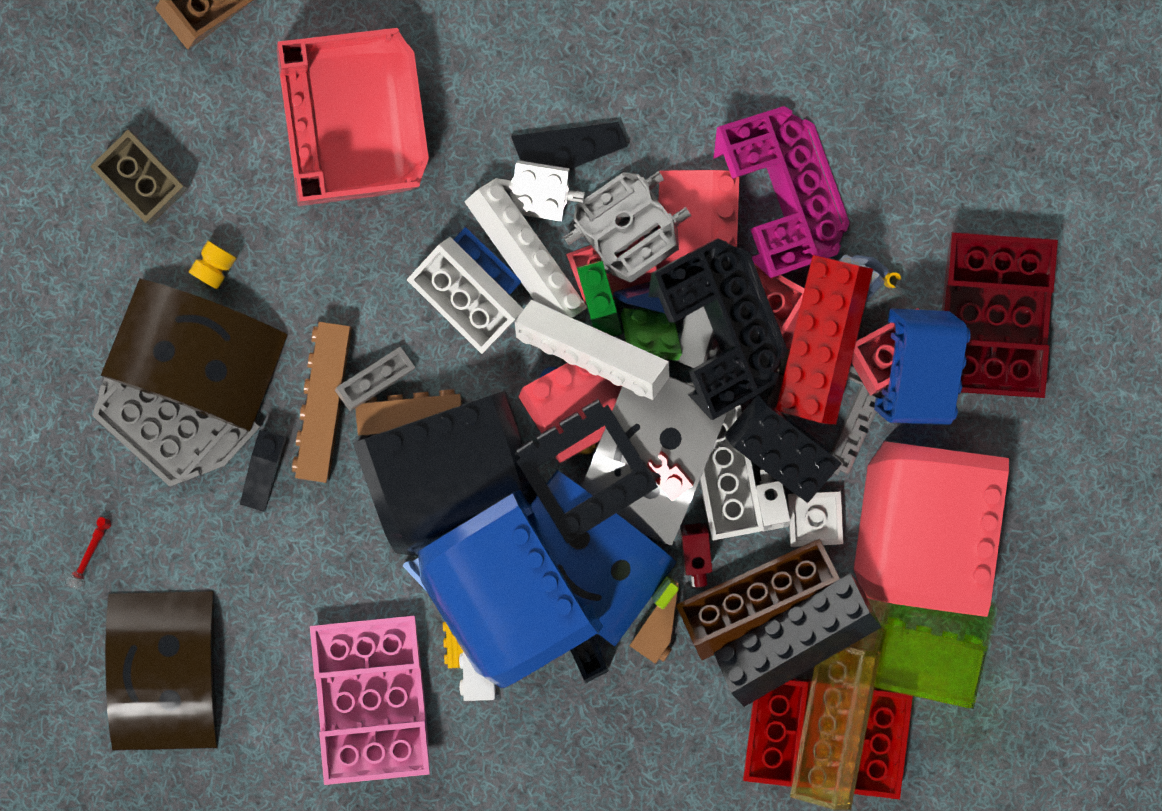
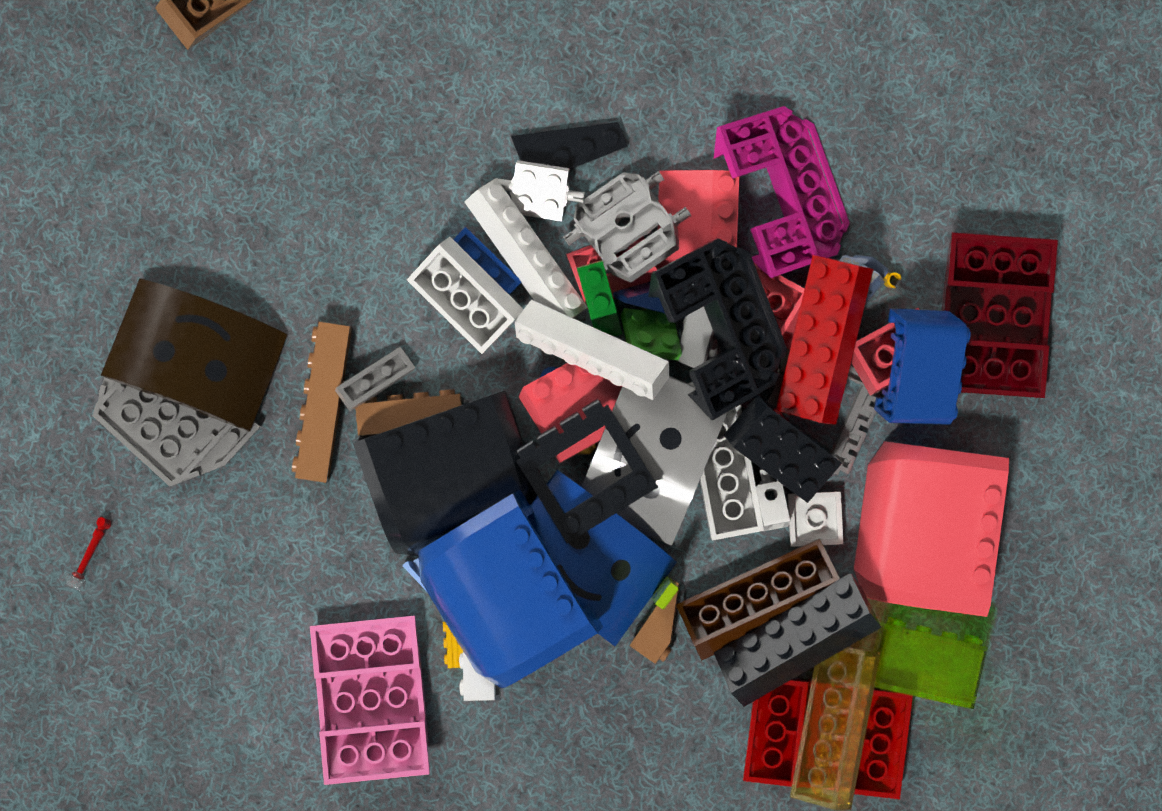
(139, 177): dark tan brick -> none
(160, 670): dark brown slope -> none
(212, 265): yellow wheel -> none
(263, 469): black slope -> none
(352, 115): coral slope -> none
(589, 660): black slope -> none
(672, 479): plate -> none
(696, 544): dark red torso -> none

